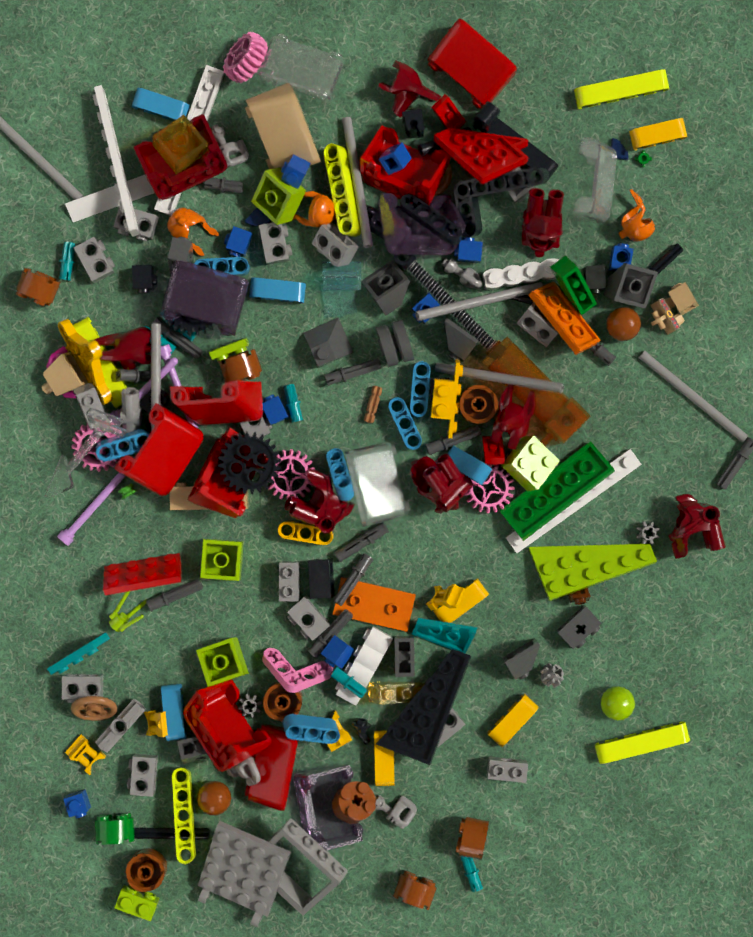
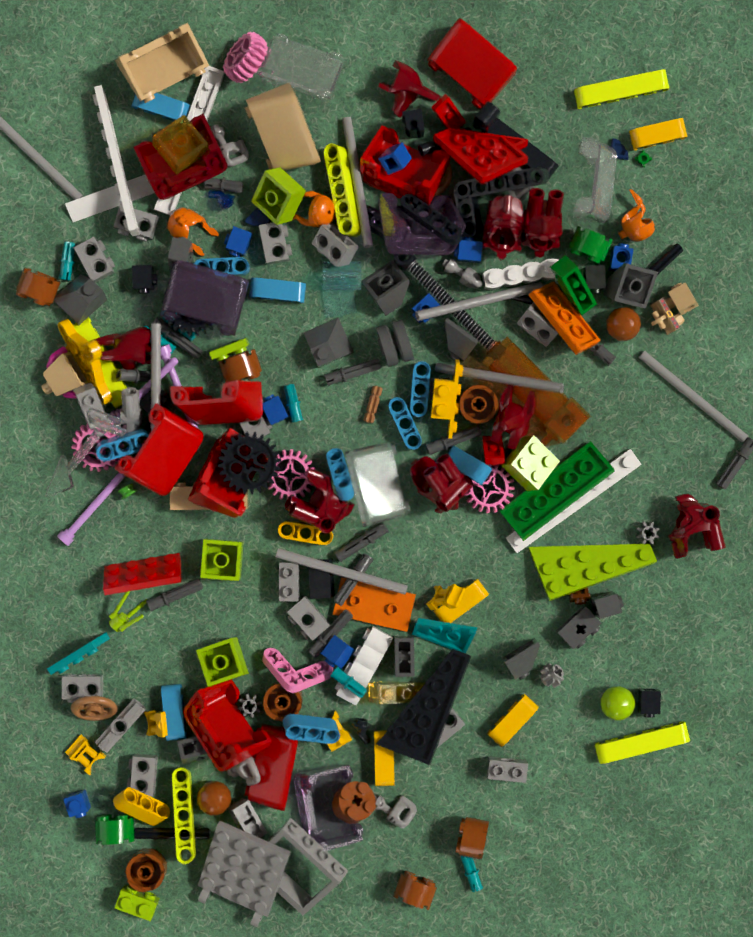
(80, 298): none -> dark grey slope
(141, 806): none -> yellow beam
(163, 63): none -> tan windscreen
(224, 200): none -> clear blue plate
(246, 818): none -> light grey brick
(294, 171): blue brick -> none
(341, 571): none -> light grey piece
(504, 221): none -> dark red helmet
(590, 244): none -> green brick
(606, 604): none -> dark grey brick
(649, 702): none -> black brick

